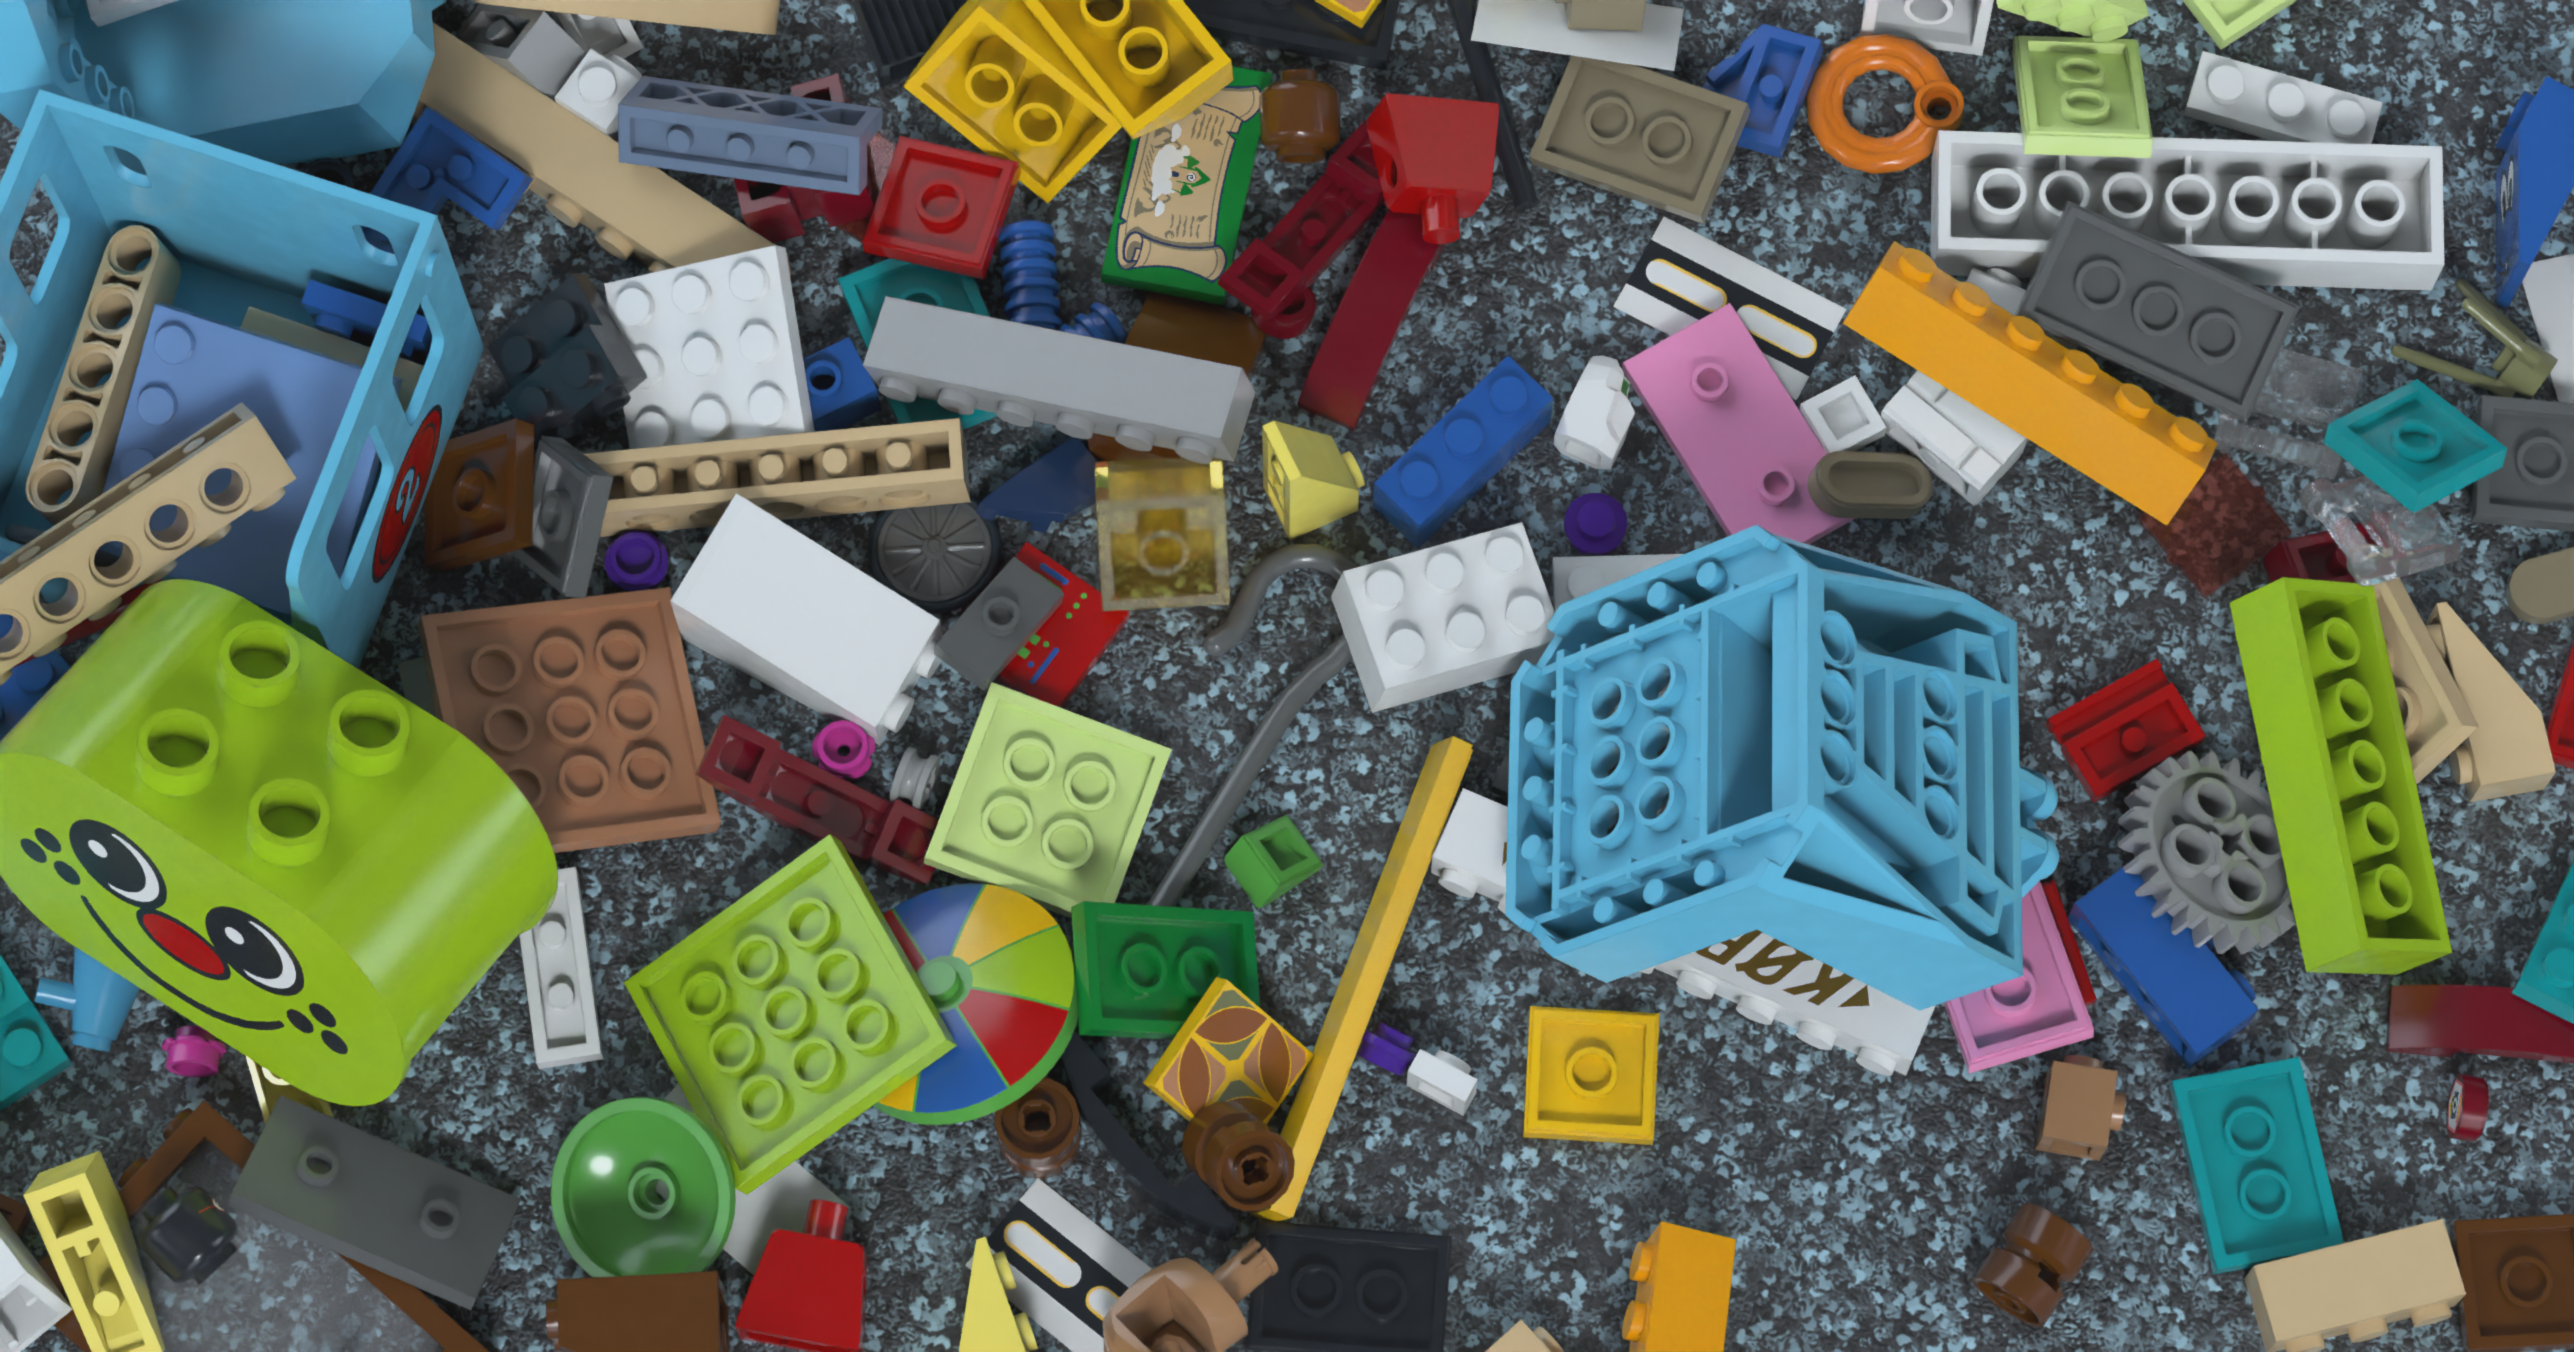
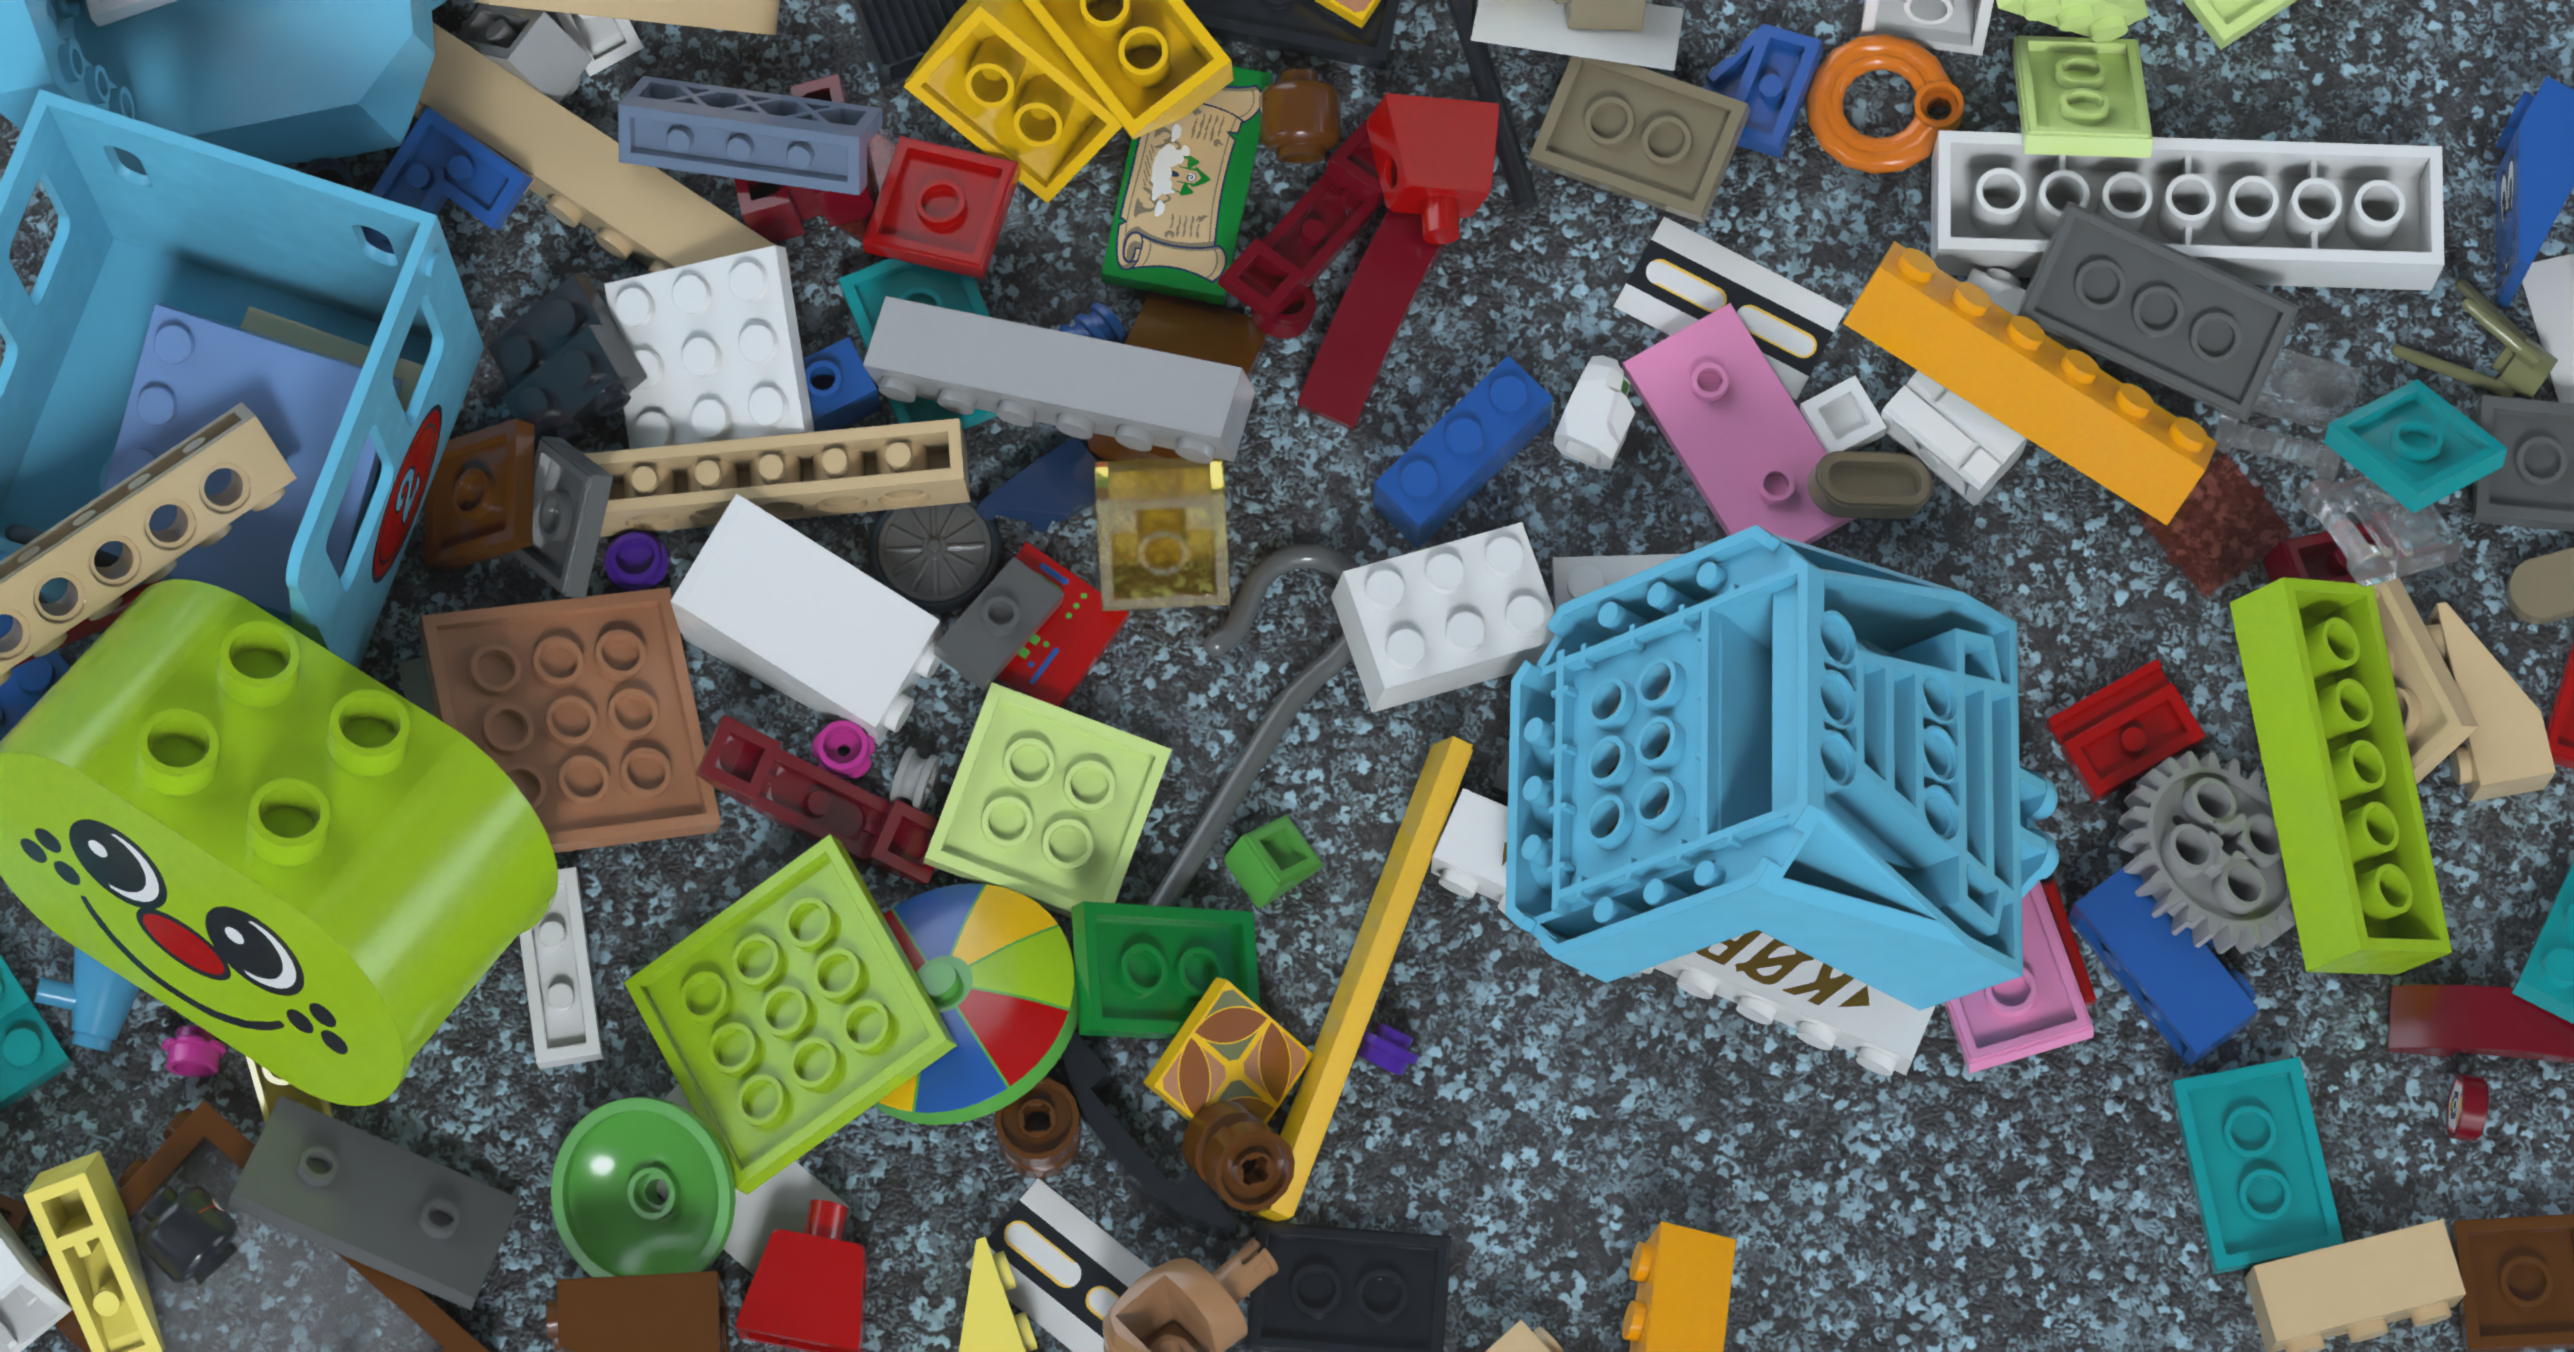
(94, 353): tan beam -> none
(359, 318): blue plate -> none
(597, 89): white brick -> none
(1030, 274): blue piece -> none
(1307, 478): light yellow slope -> none
(1443, 1079): white plate -> none
(1591, 1075): yellow tile -> none
(1595, 524): dark purple plate -> none
(2033, 1264): reddish brown wheel -> none
(2079, 1108): medium nougat brick -> none
(2278, 104): white plate -> none

